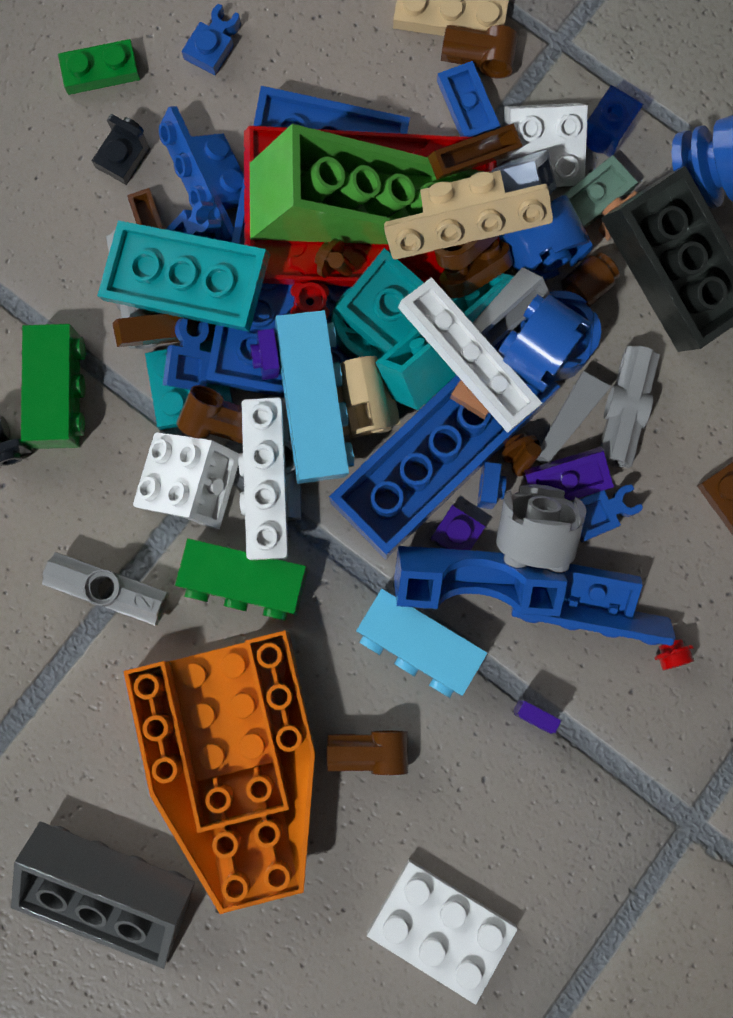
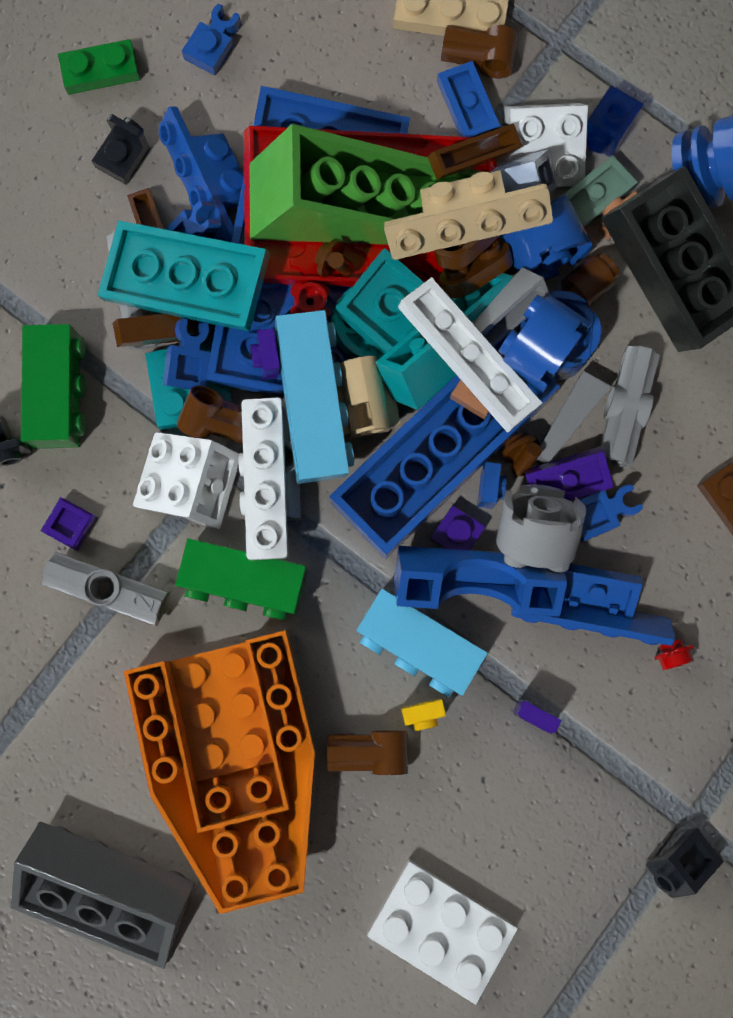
(69, 524): none -> dark purple tile
(423, 714): none -> yellow plate
(685, 865): none -> black bracket

